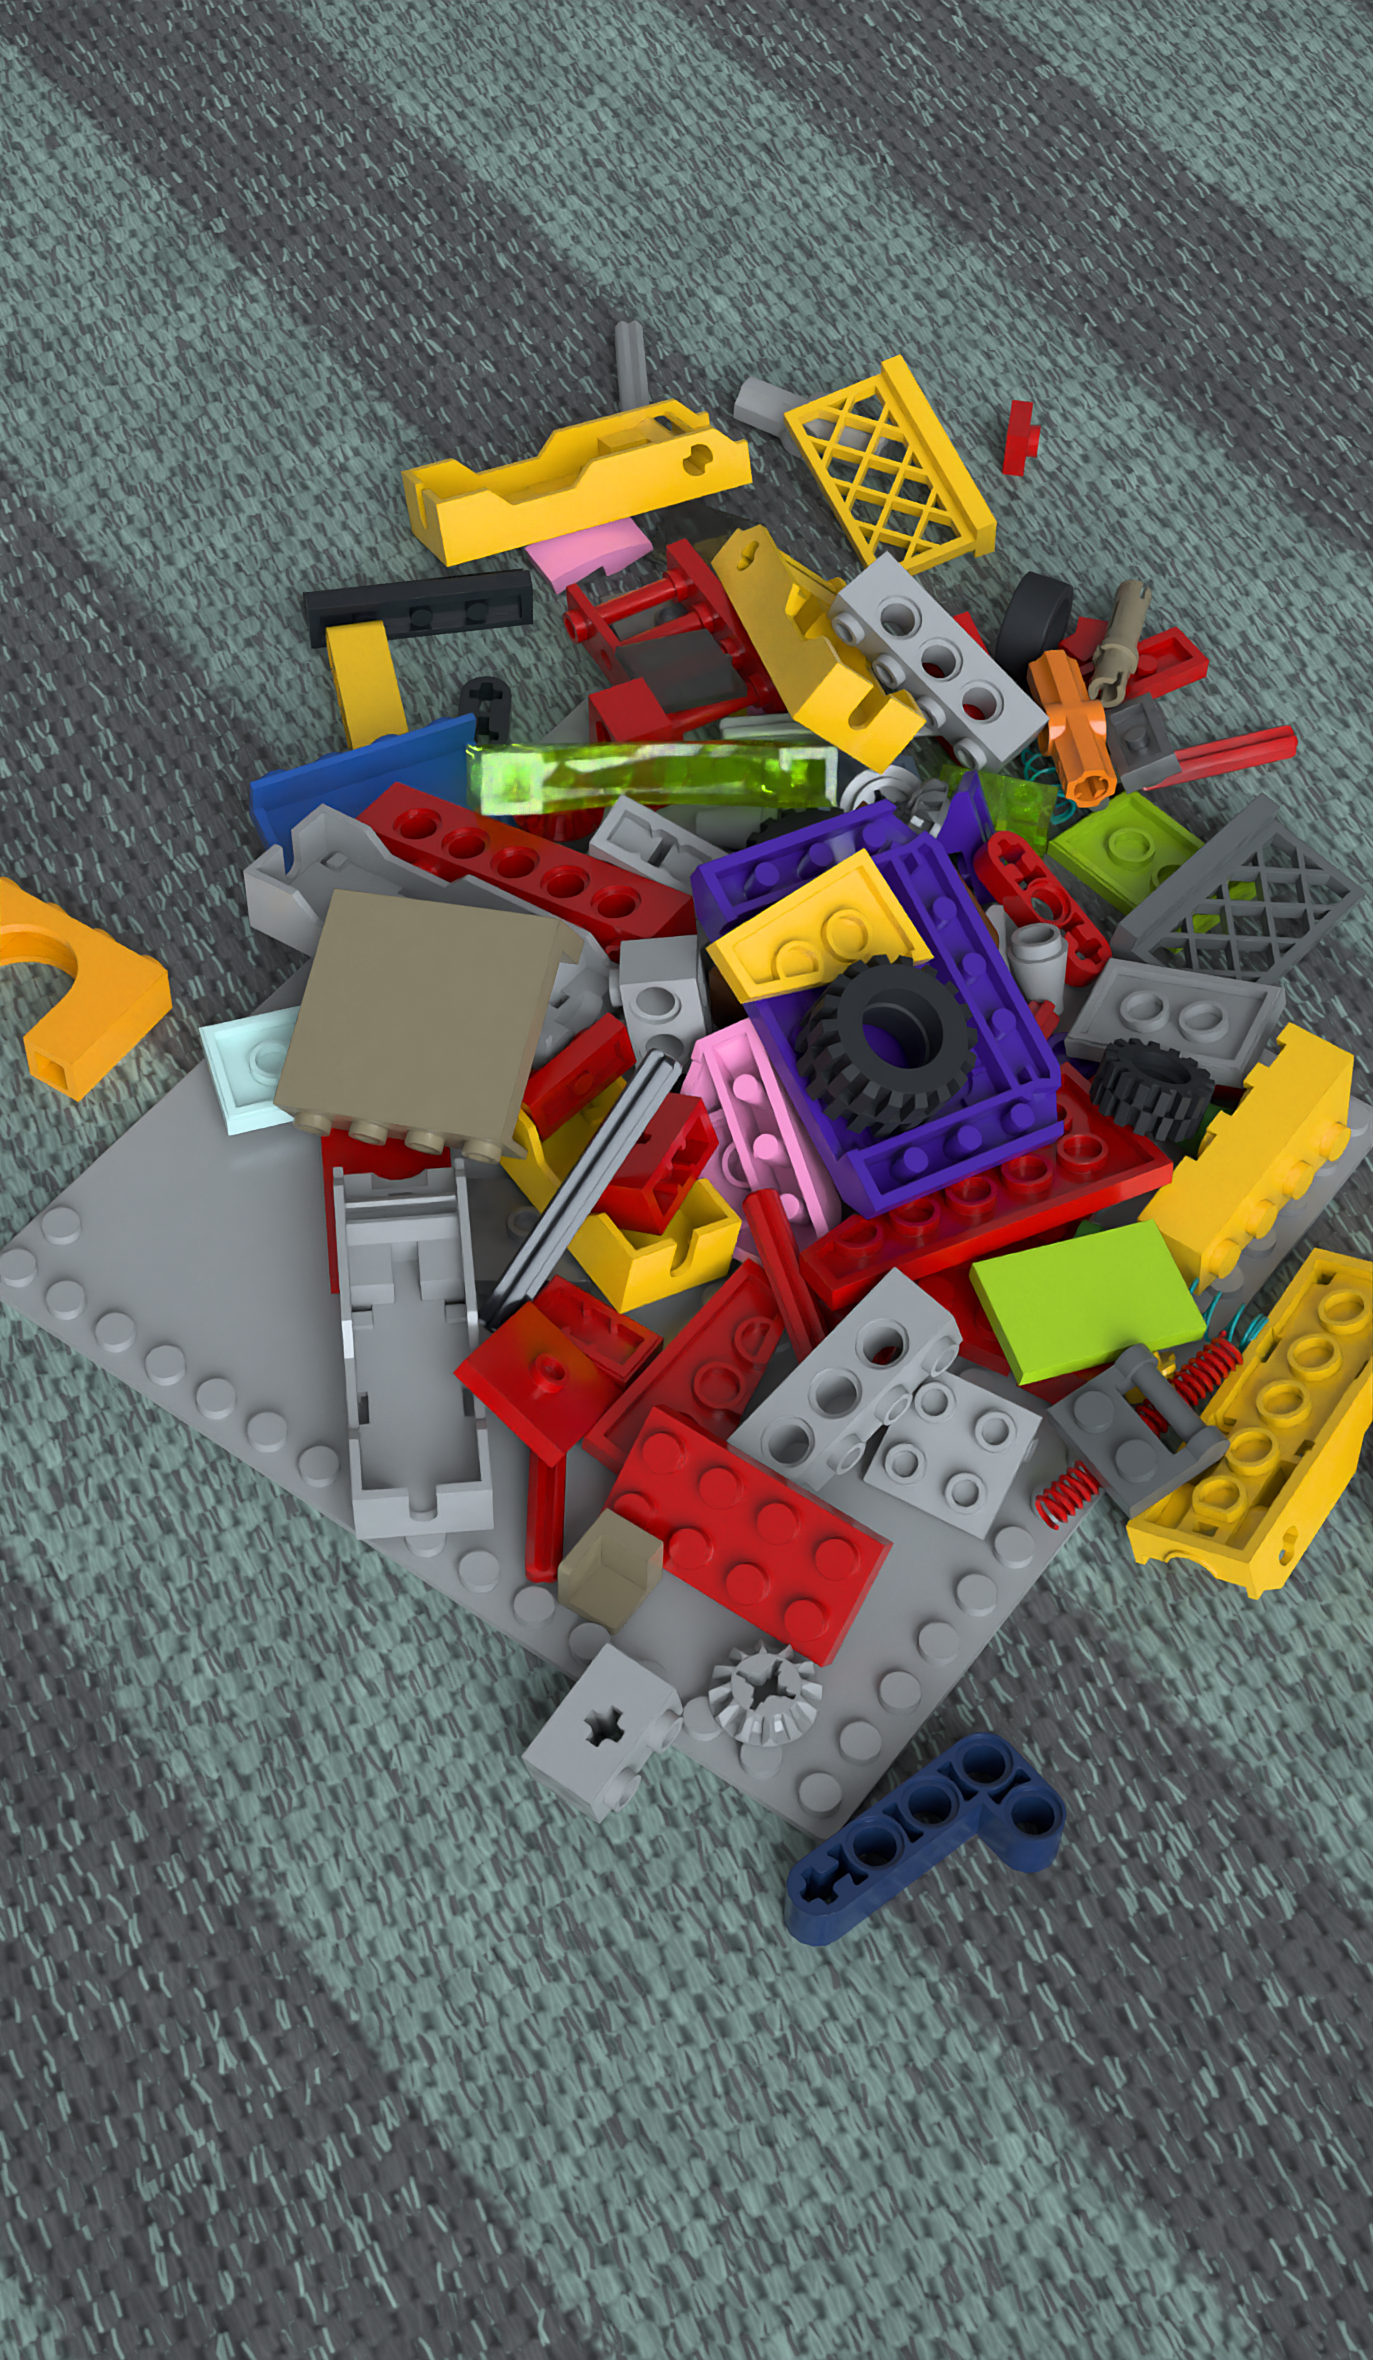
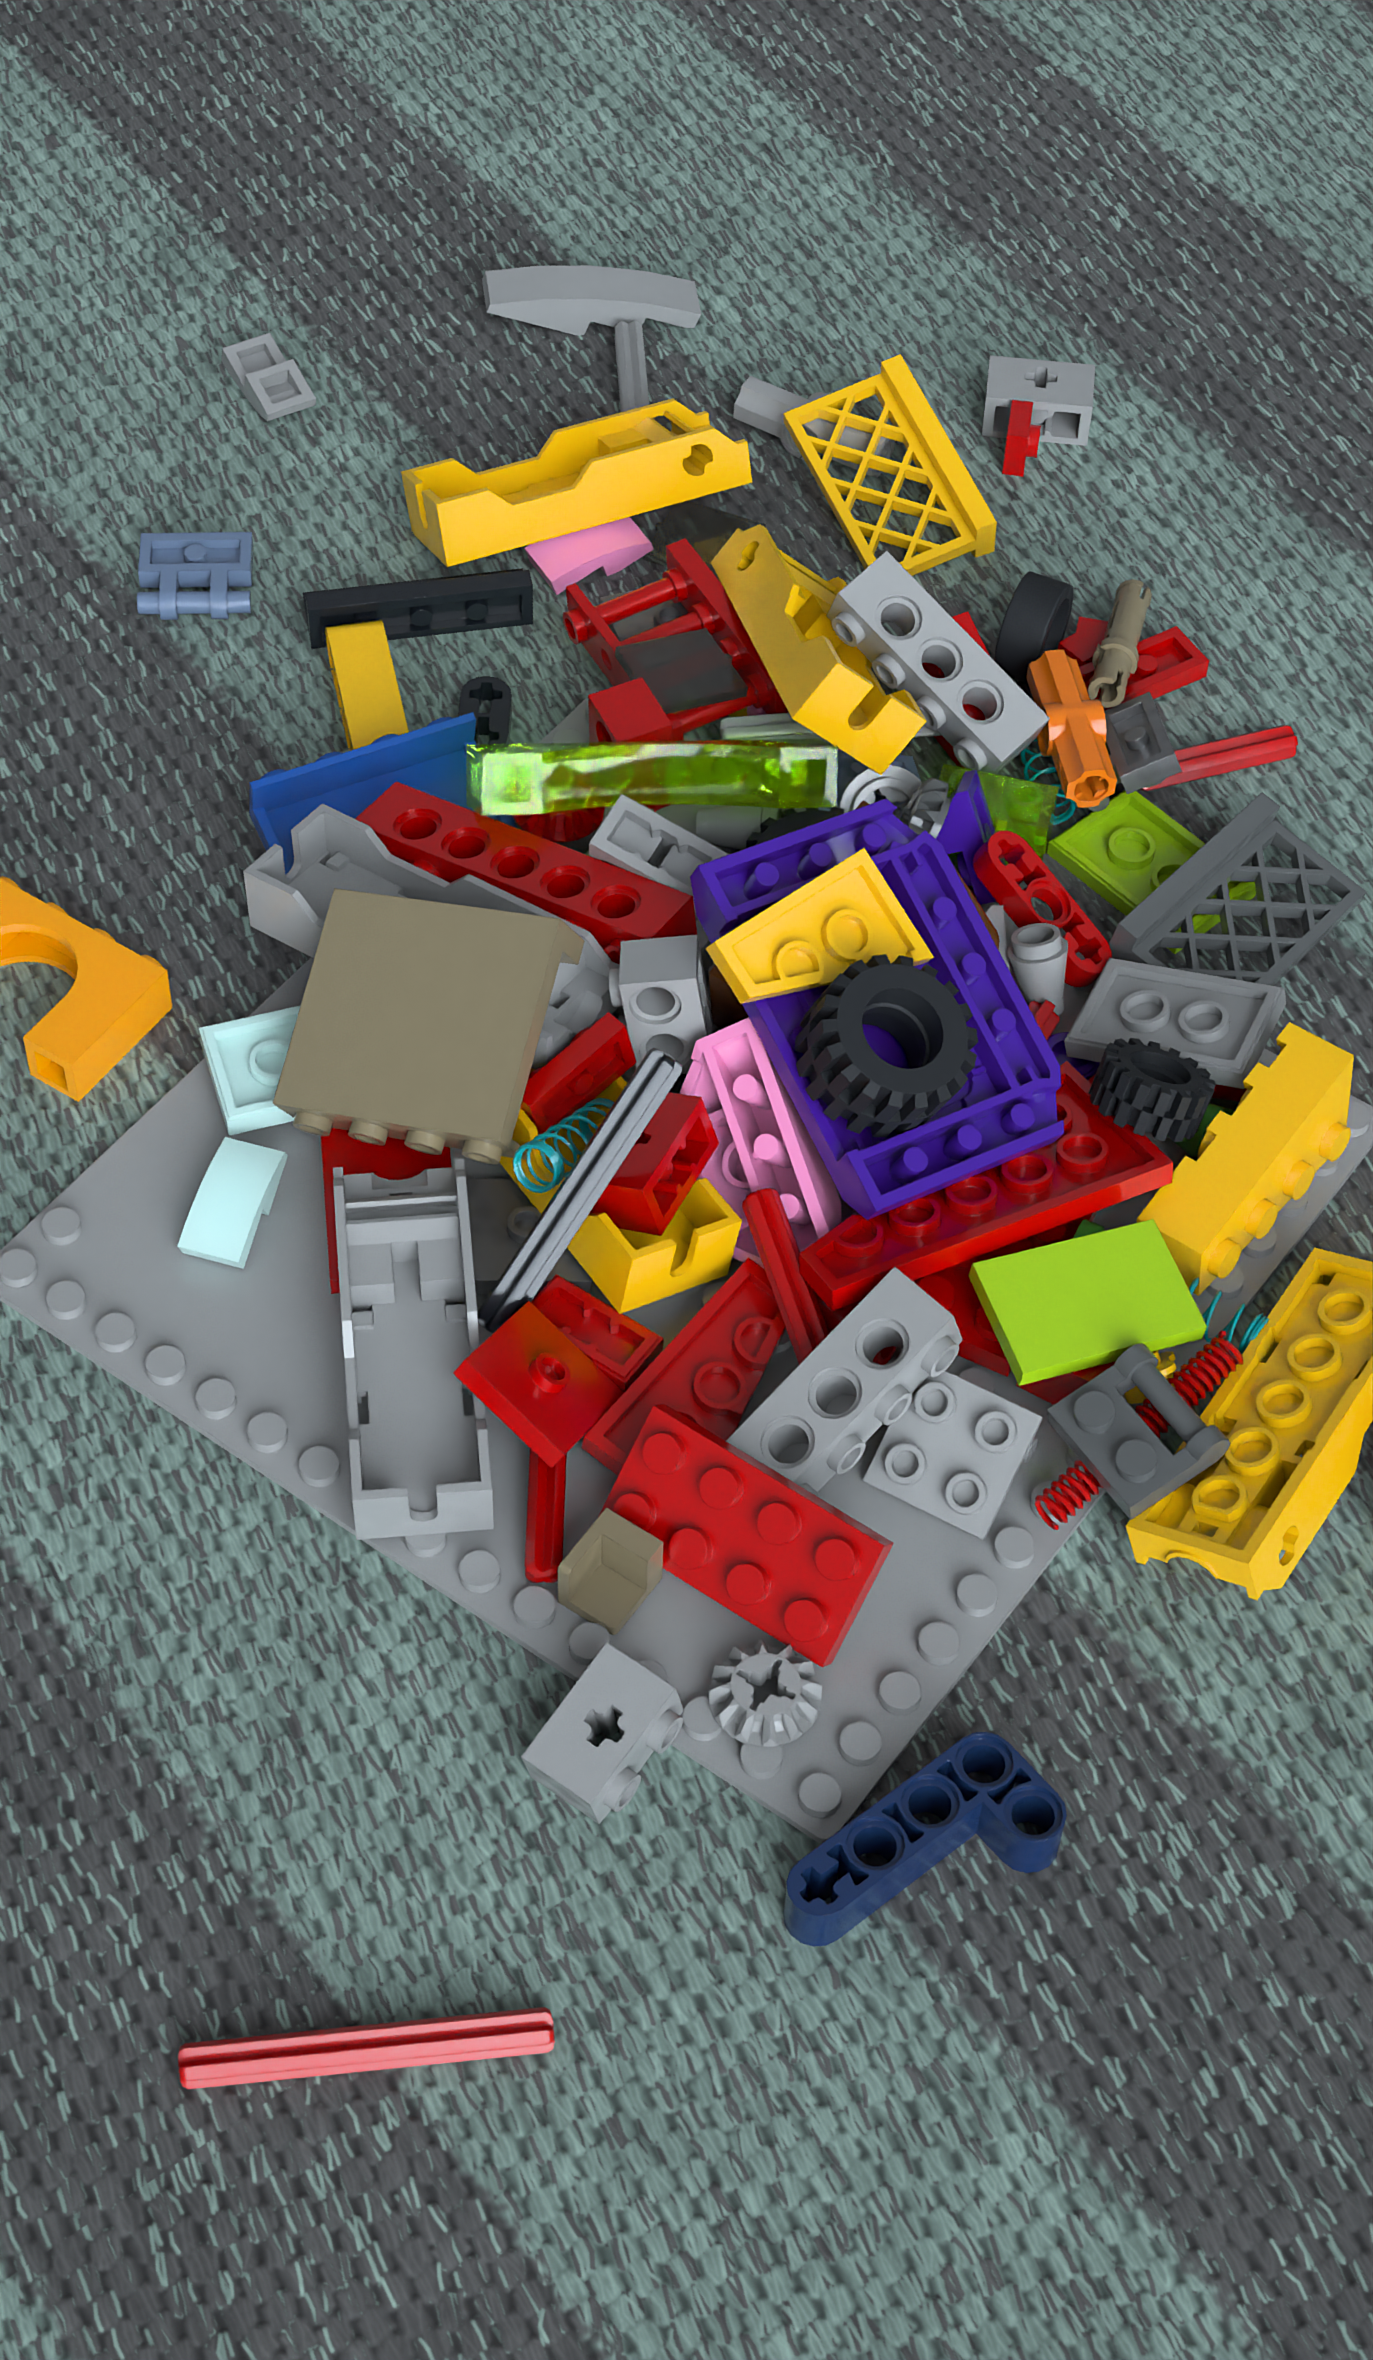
(195, 560): none -> sand blue plate
(231, 1201): none -> light aqua slope
(266, 378): none -> light grey slope
(365, 2048): none -> axle
(555, 1156): none -> teal piece
(581, 294): none -> light grey slope
(1059, 393): none -> light grey brick

